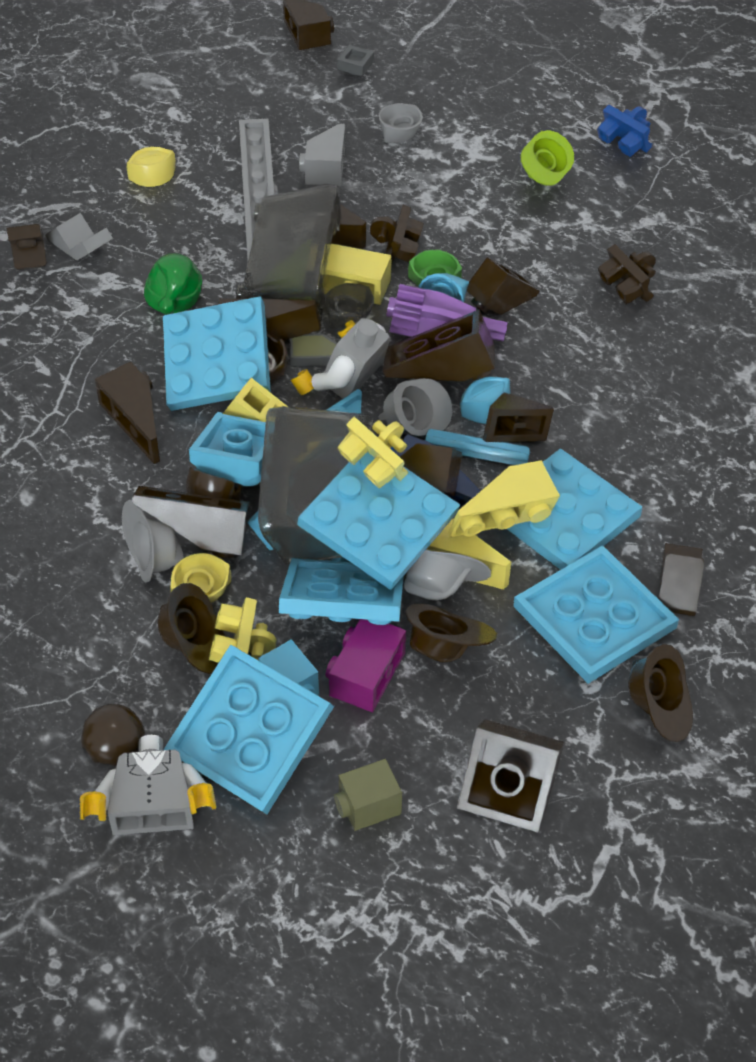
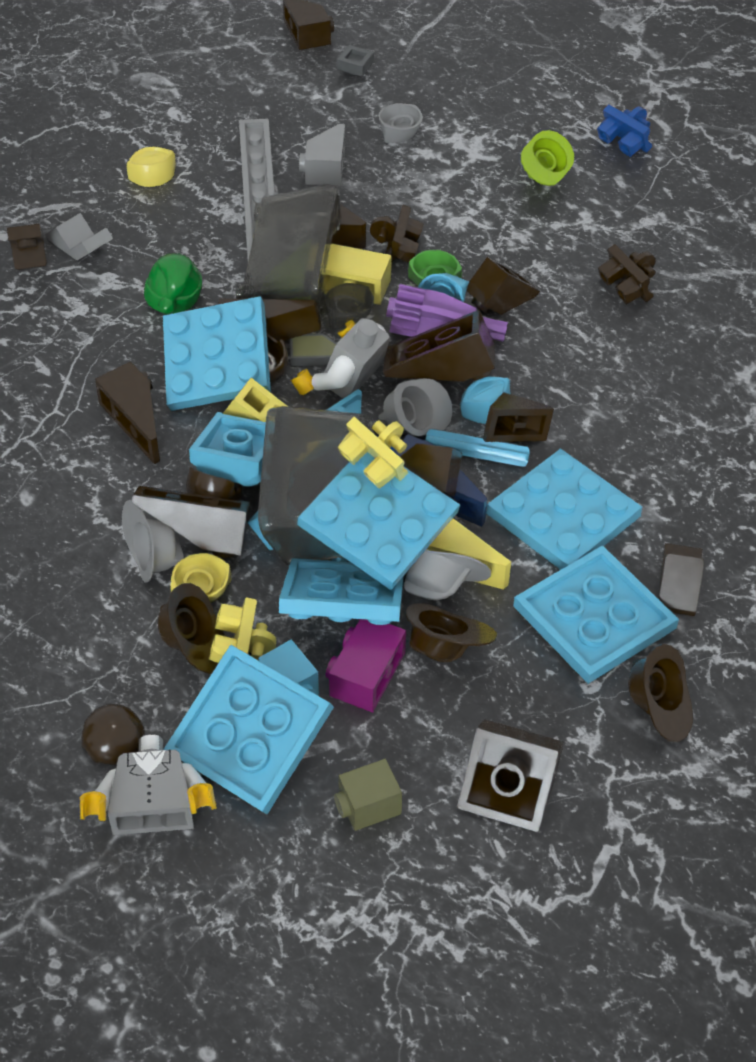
(513, 497): light yellow slope -> none

